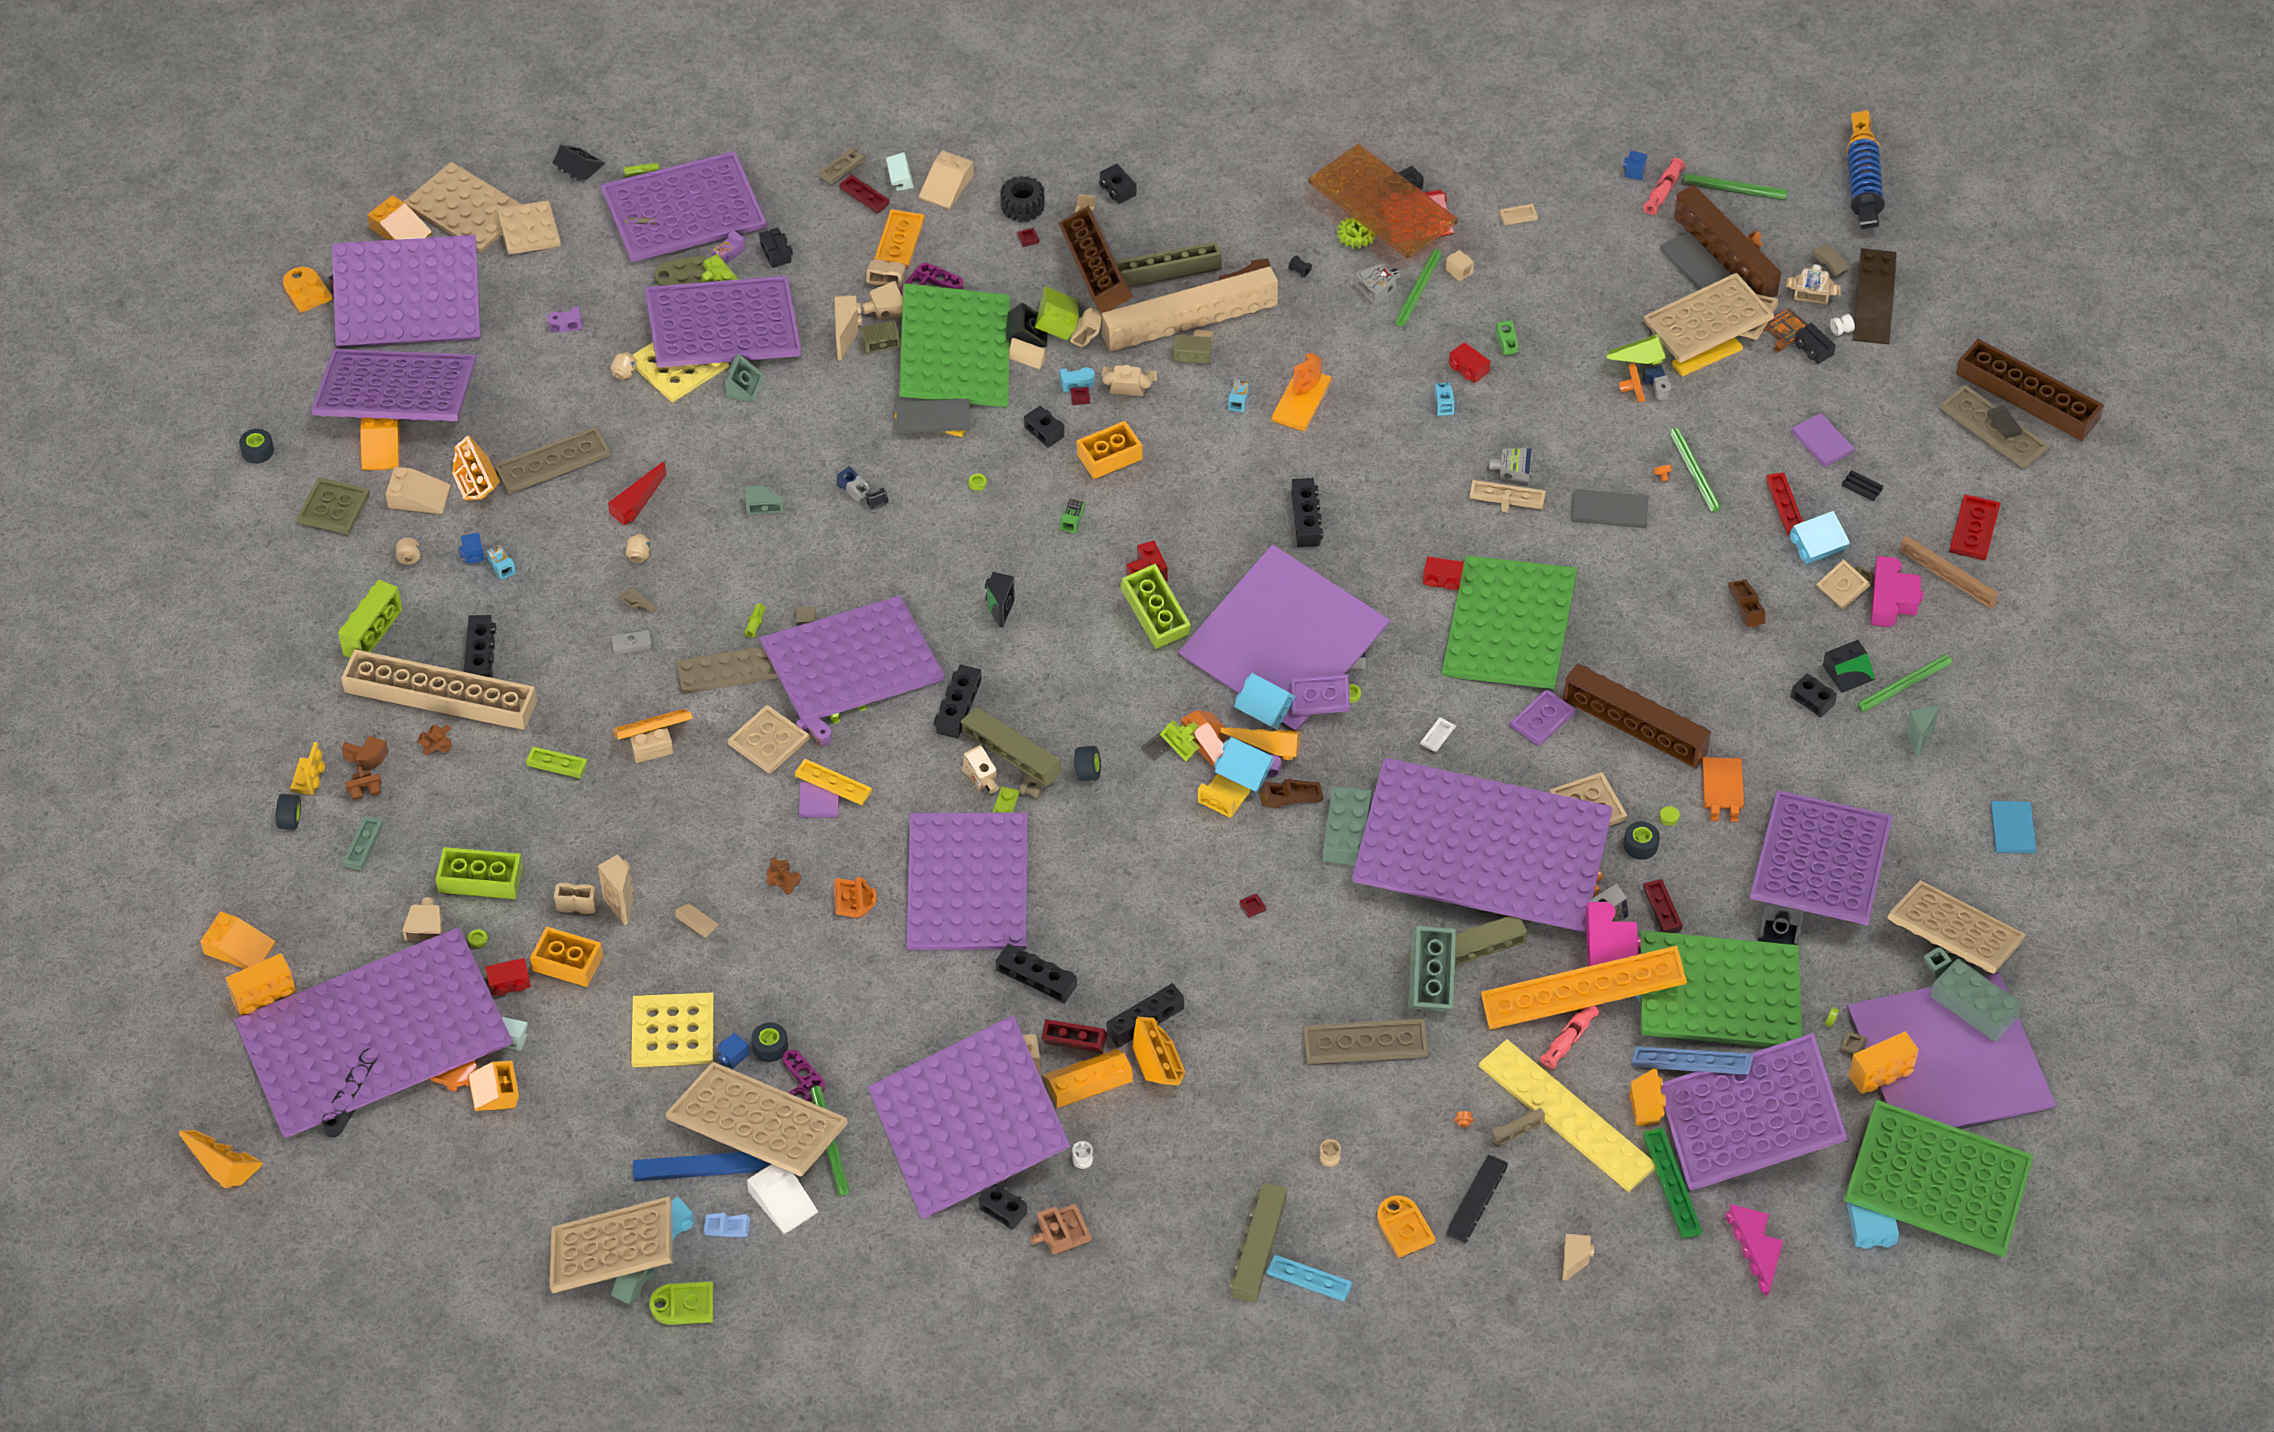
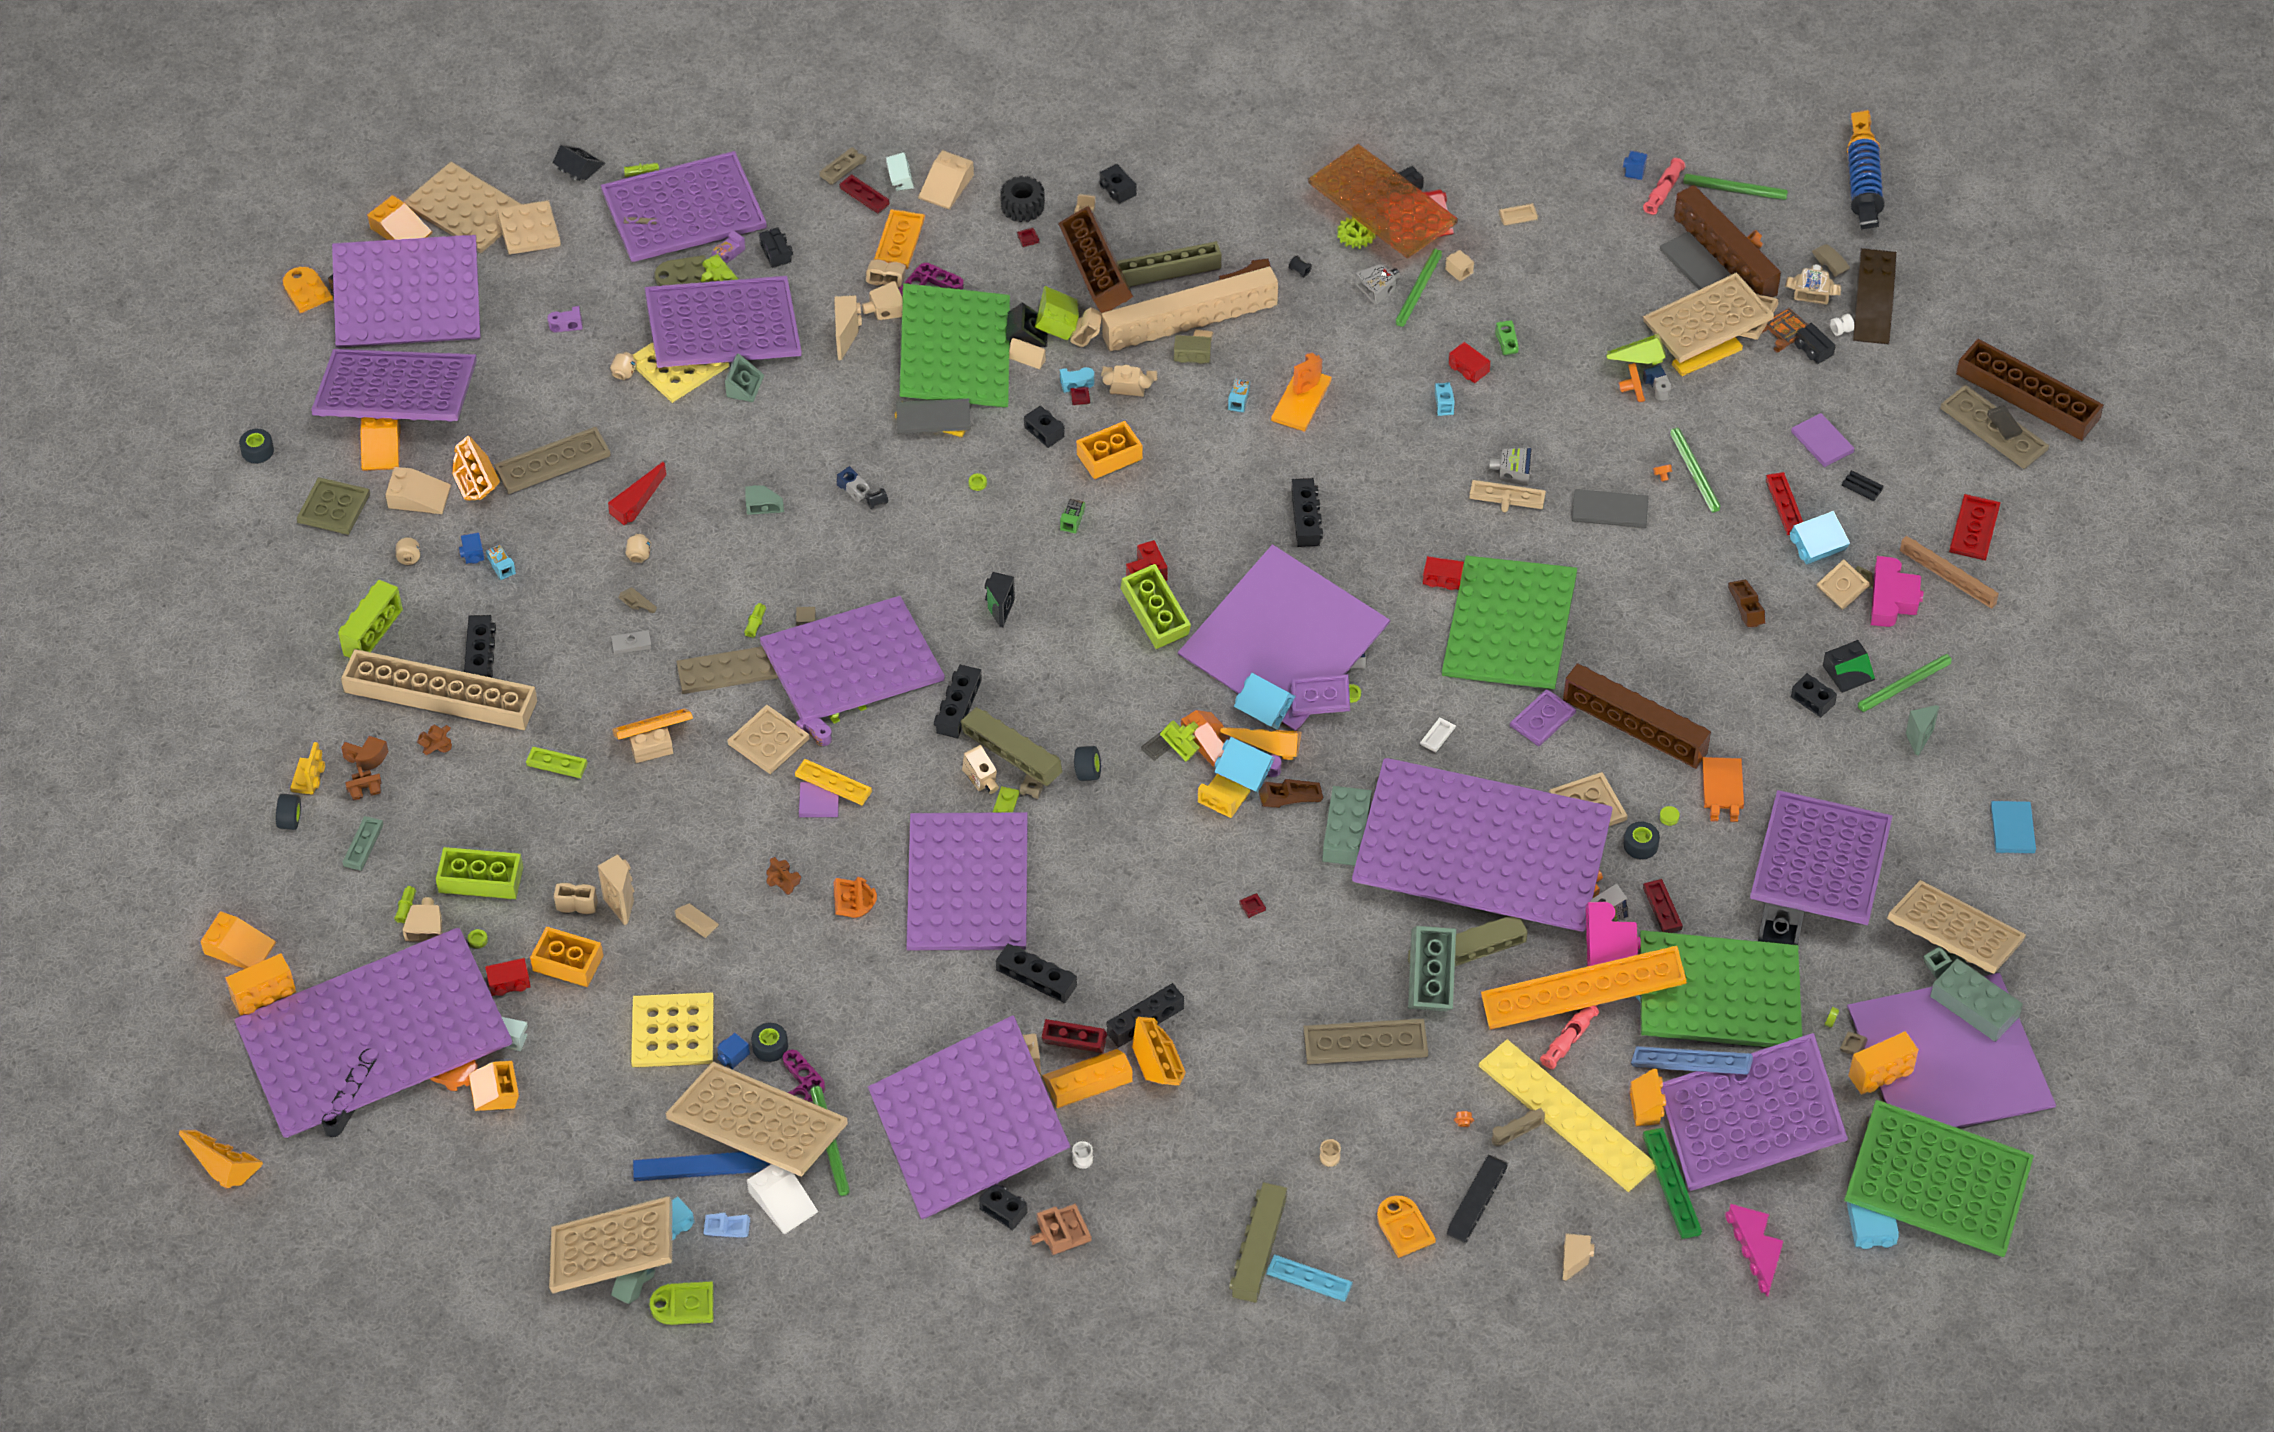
(405, 904): none -> lime axle
(880, 337): olive brick -> none

